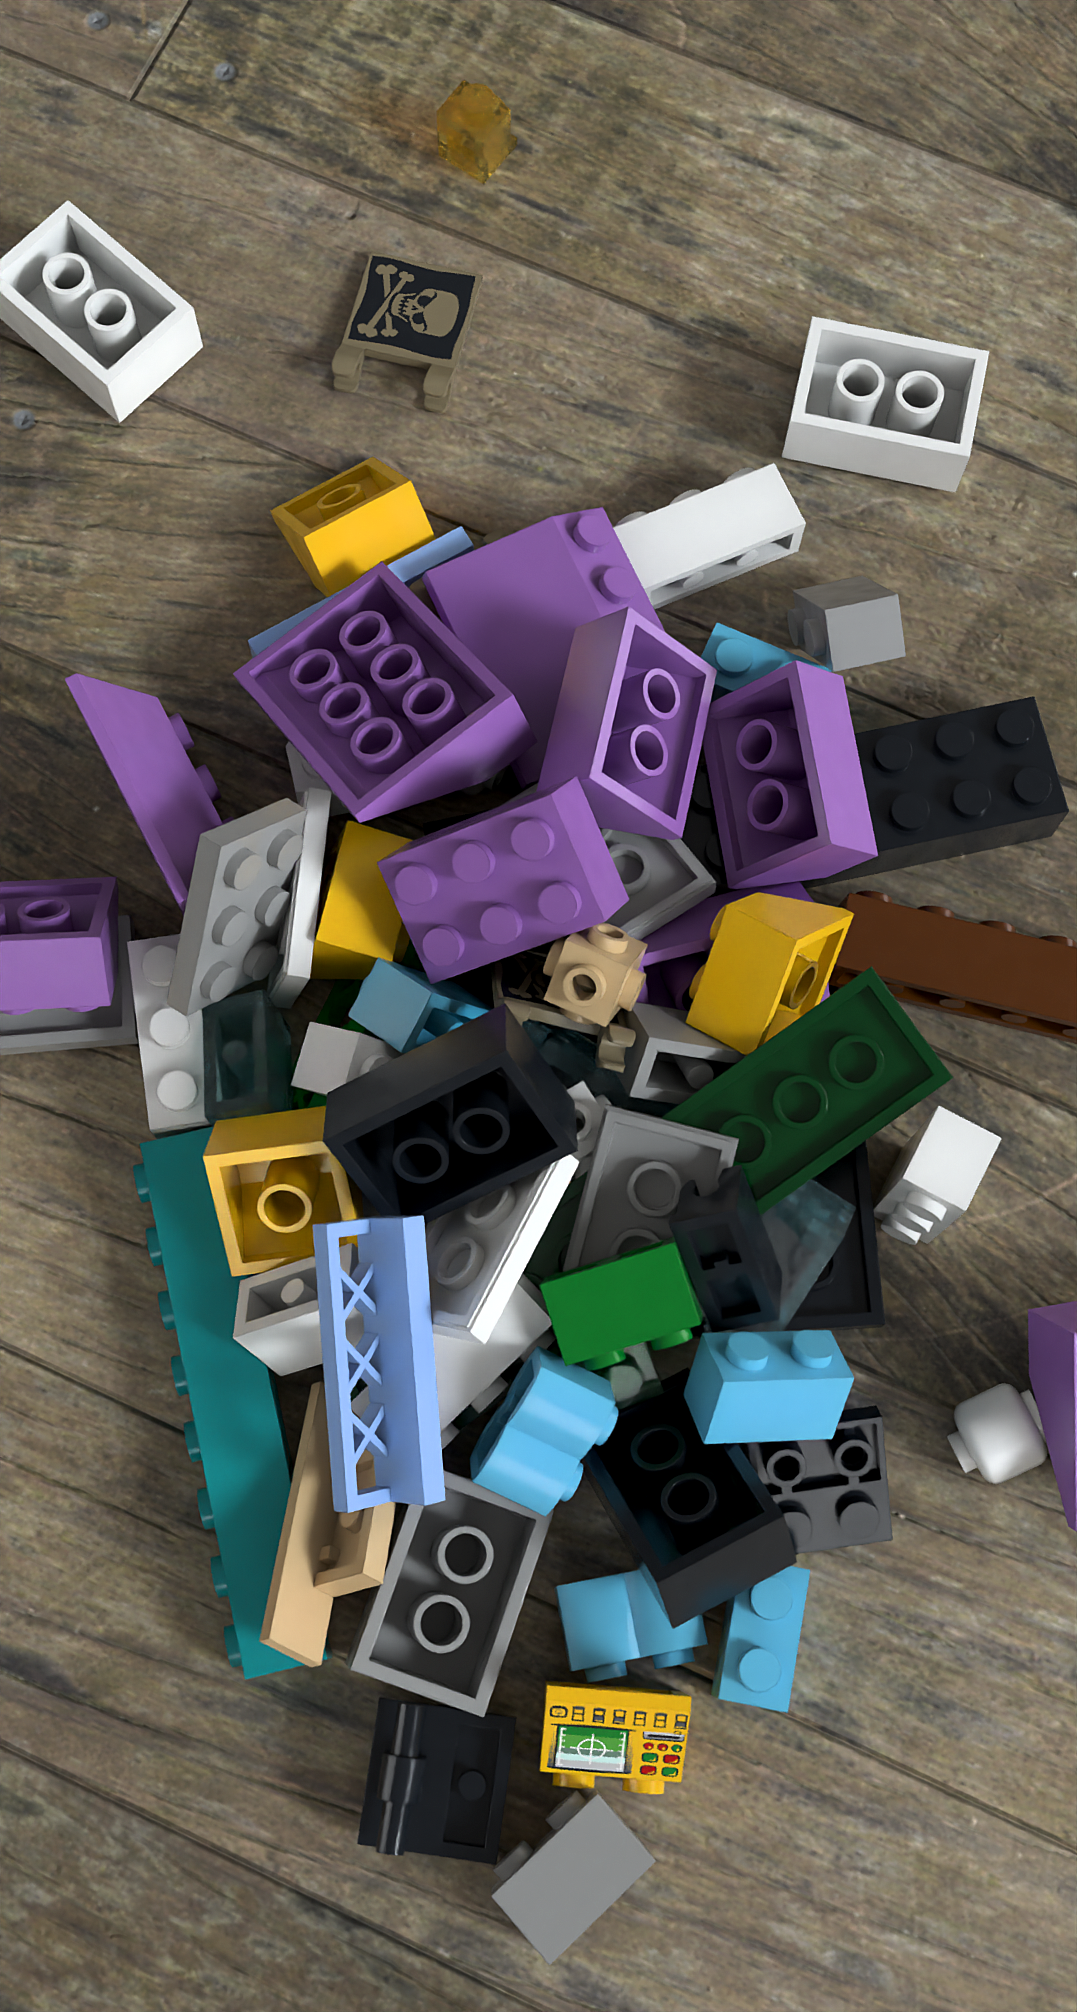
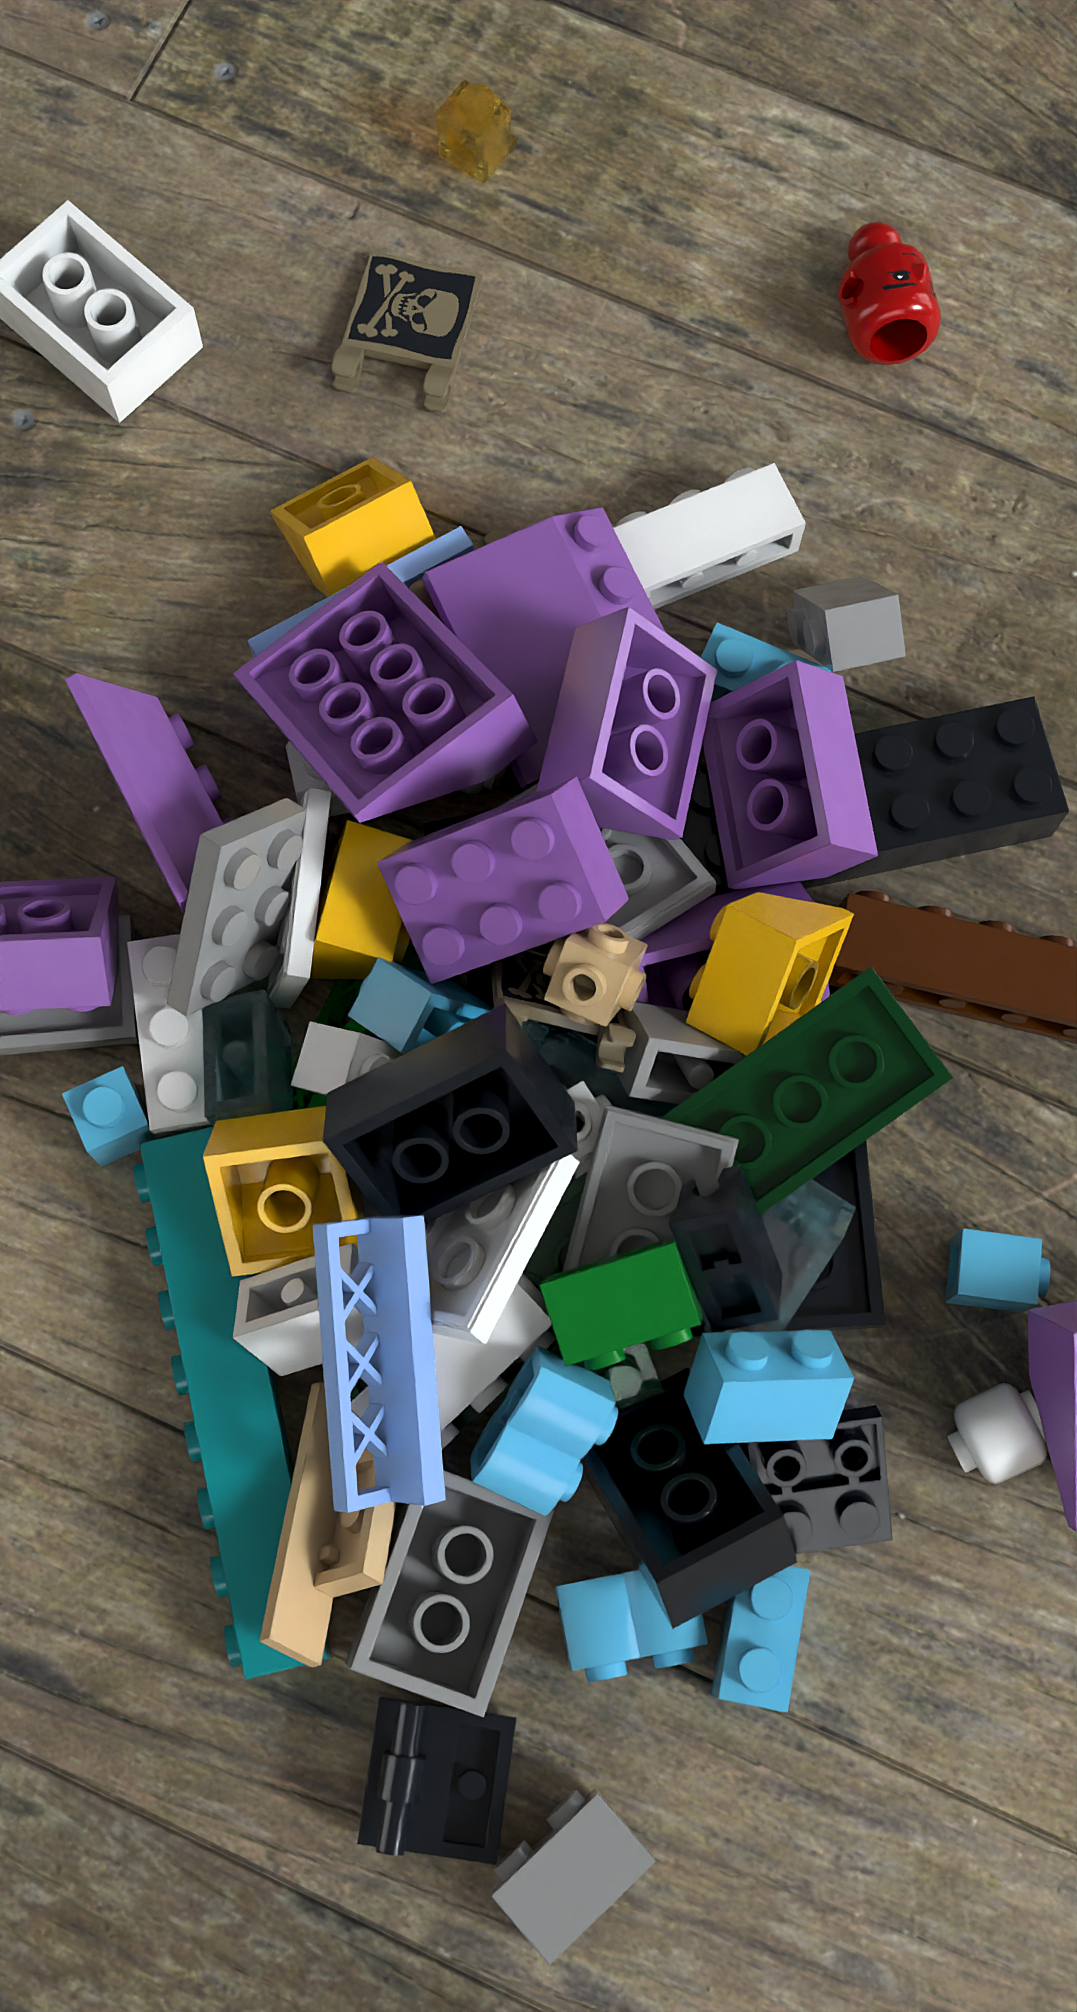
(109, 1116): none -> medium azure brick
(613, 1734): yellow slope -> none
(885, 404): white brick -> none
(887, 297): none -> red piece
(934, 1177): white brick -> none
(996, 1271): none -> medium azure brick

